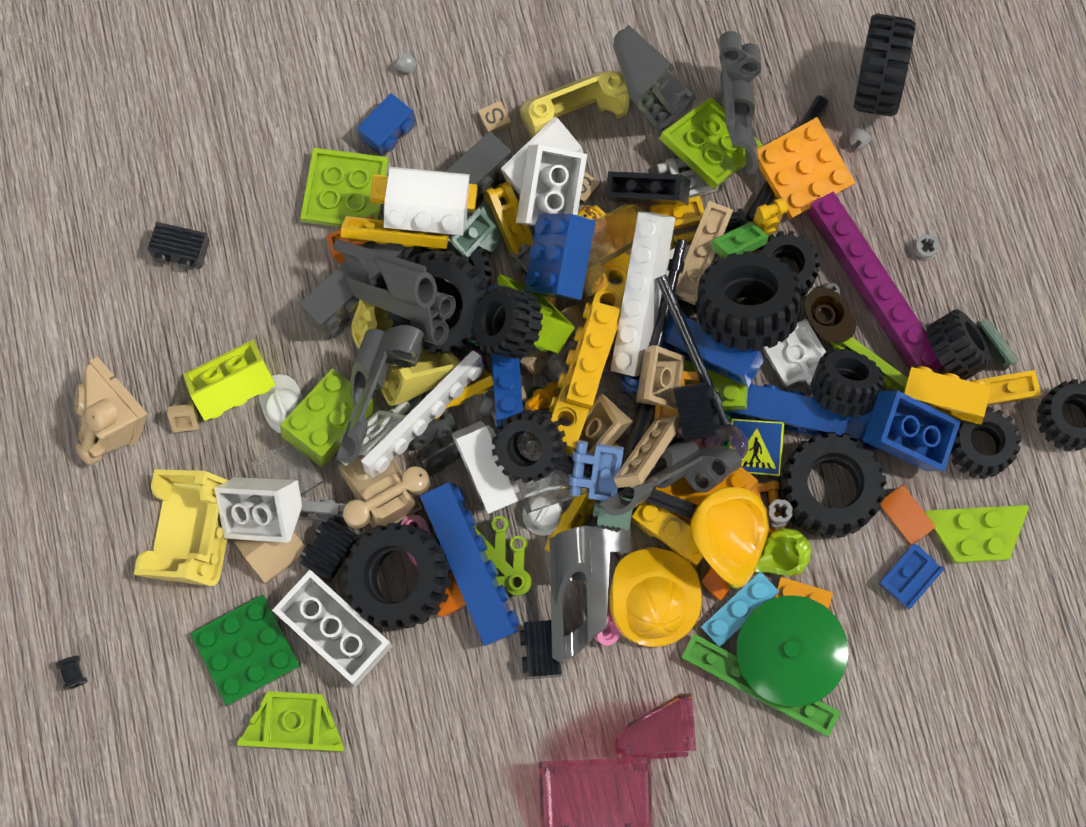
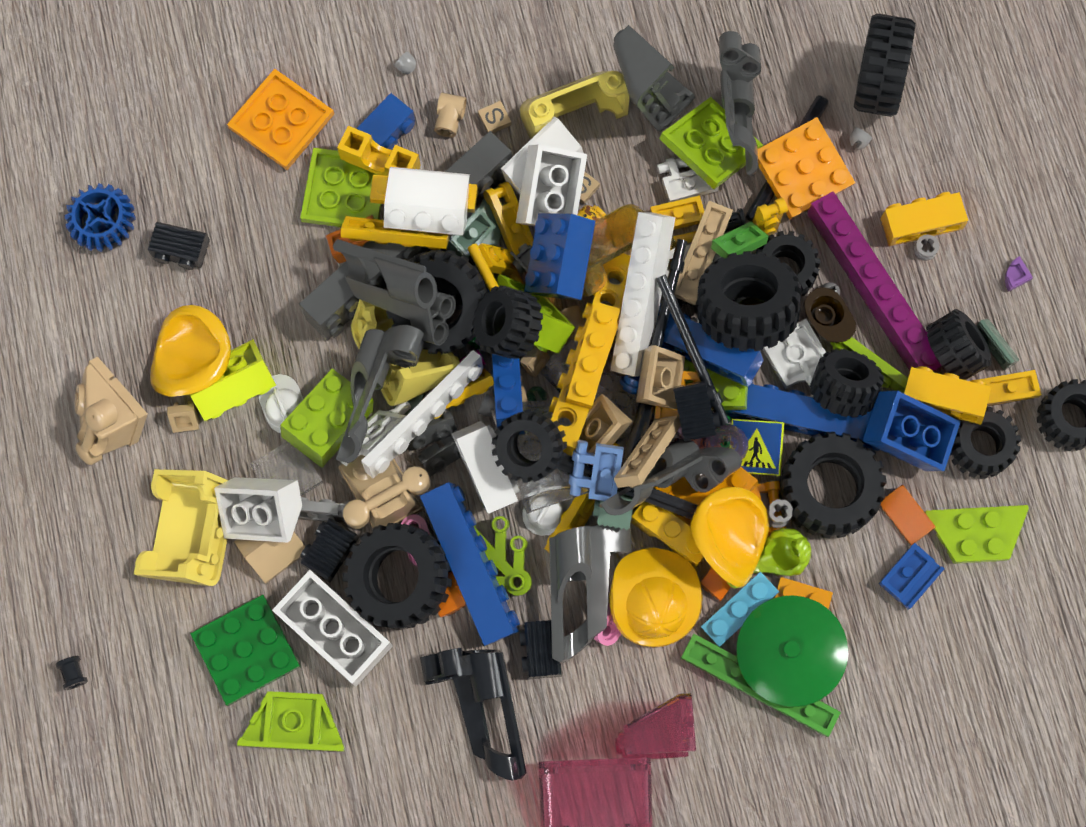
(90, 234): none -> blue gear
(189, 352): none -> yellow piece
(280, 119): none -> light orange plate
(362, 151): none -> yellow arch
(450, 110): none -> tan piece
(477, 678): none -> black panel
(491, 260): none -> yellow plate
(542, 397): light orange axle -> none
(648, 188): black brick -> none
(924, 217): none -> yellow brick
(1017, 274): none -> medium lavender tile

